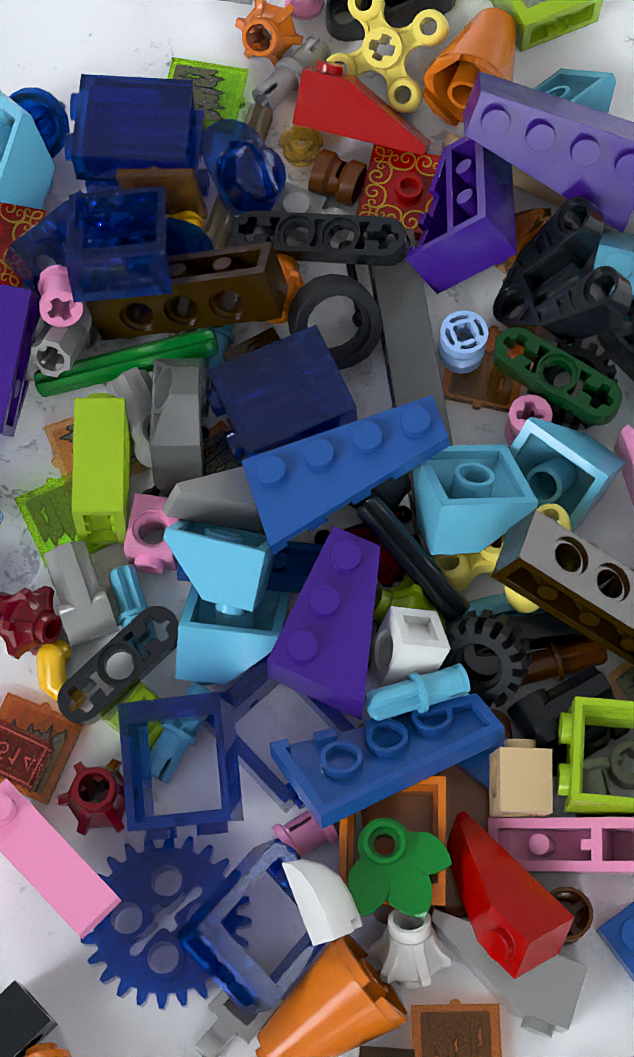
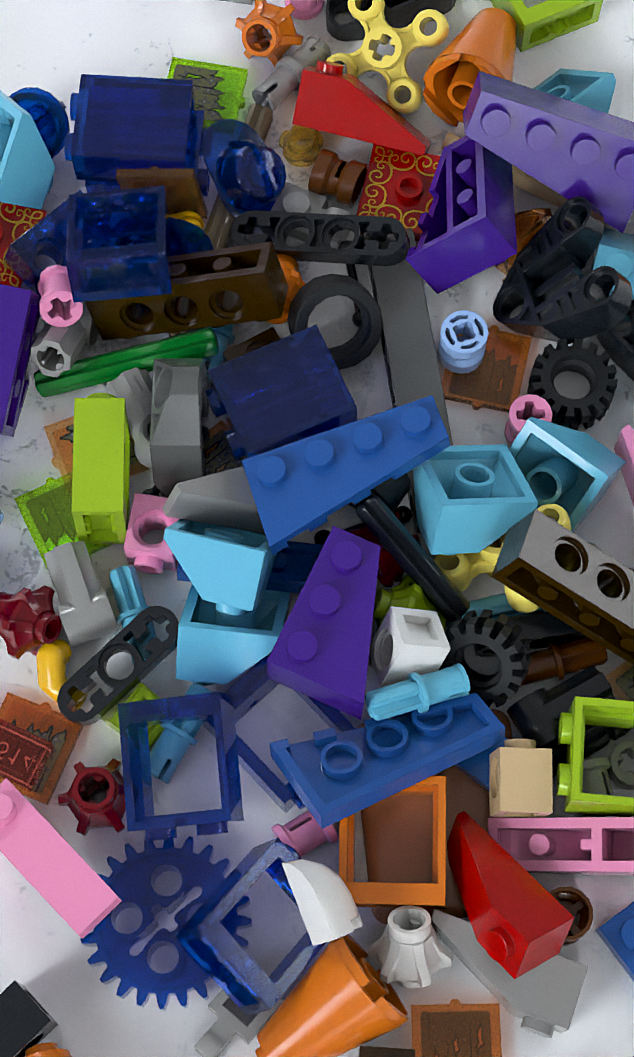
(399, 876): green plate -> none
(561, 396): dark green beam -> none

